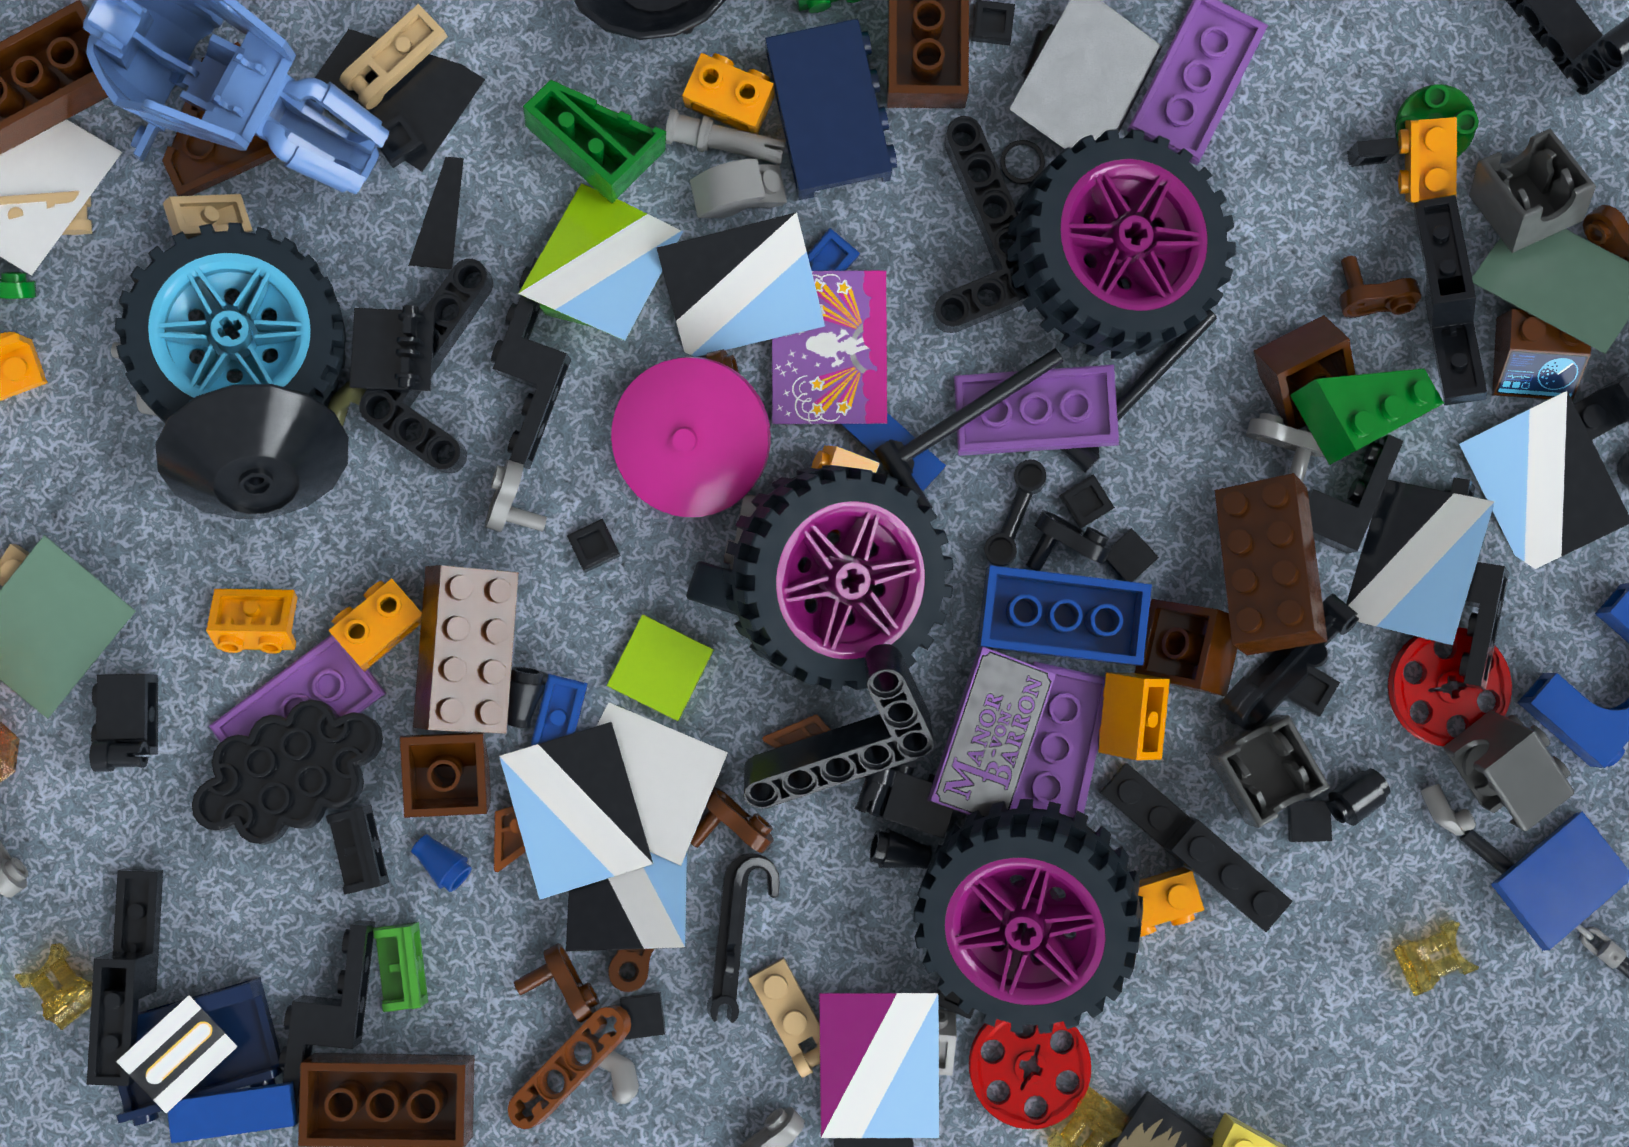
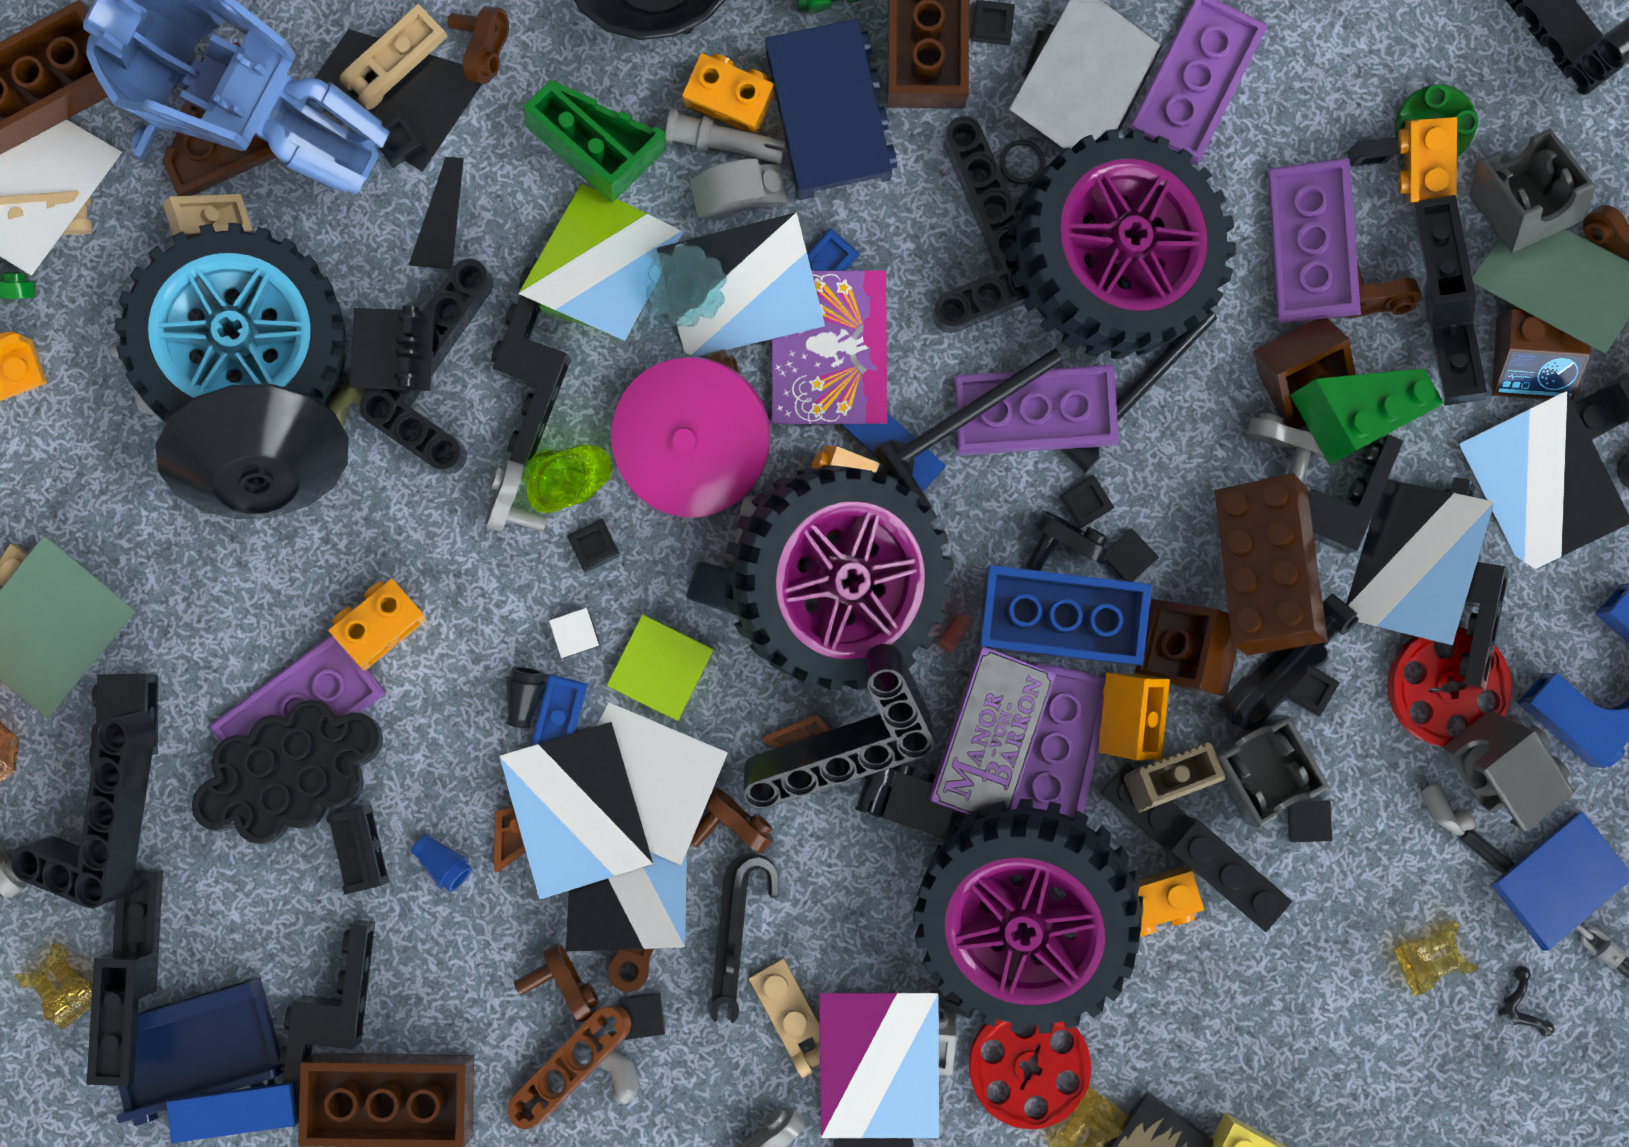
(112, 824): none -> black beam
(177, 1054): sticker -> none
(252, 620): light orange bracket -> none
(401, 966): bright green hinge -> none
(445, 774): reddish brown slope -> none
(465, 649): brick -> none
(490, 33): none -> reddish brown piece
(565, 476): none -> clear neon green piece
(574, 633): none -> white tile
(686, 285): none -> clear light blue plant
(898, 851): black cone -> none
(954, 633): none -> clear red tile
(1030, 481): black bar -> none
(1174, 777): none -> dark tan brick
(1314, 241): none -> medium lavender tile
(1358, 796): black brick -> none
(1544, 1027): none -> black piece

